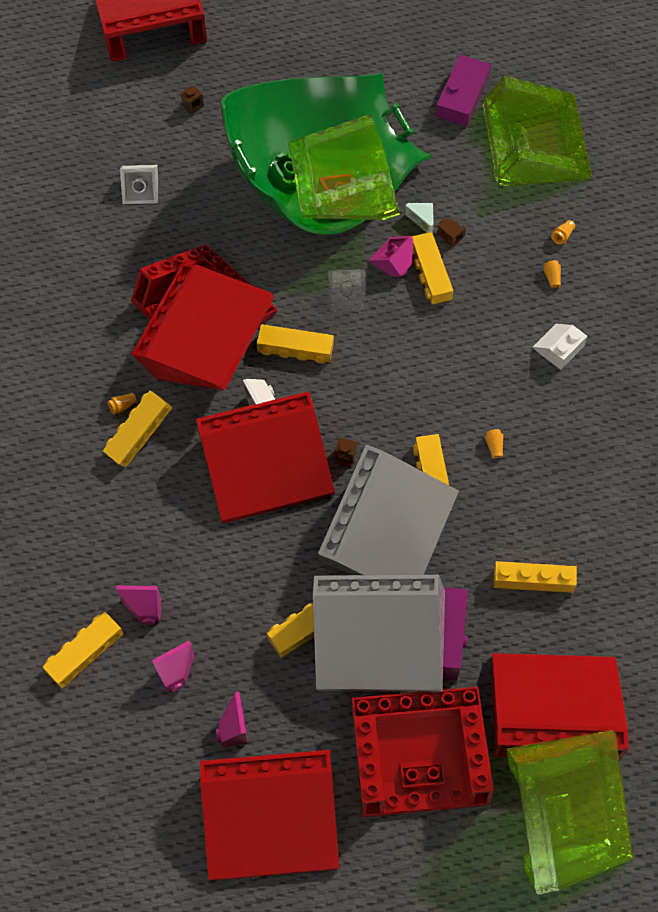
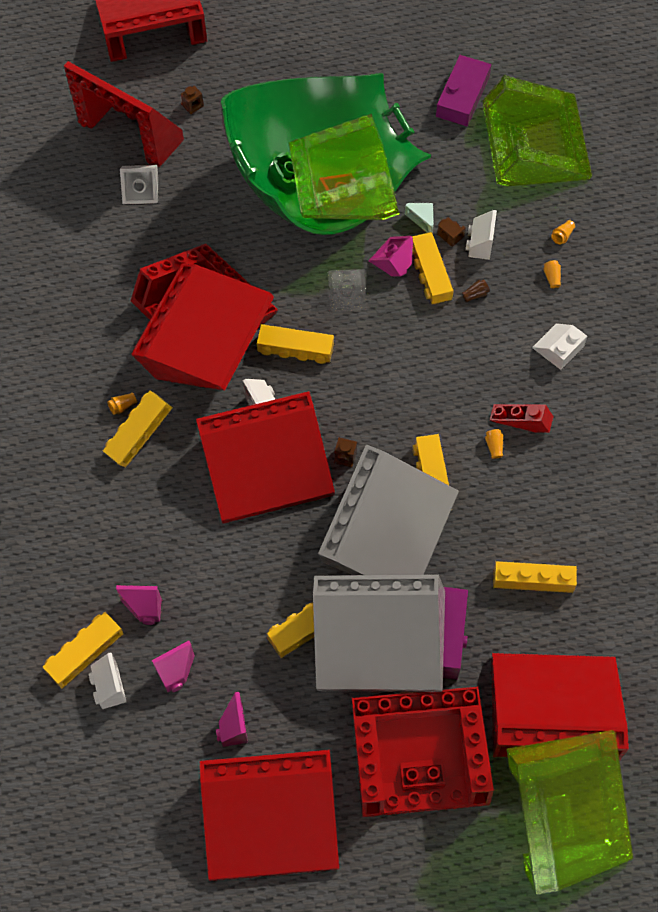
(96, 97): none -> red slope
(107, 682): none -> white slope
(477, 290): none -> reddish brown cone
(481, 235): none -> white slope
(523, 416): none -> red slope

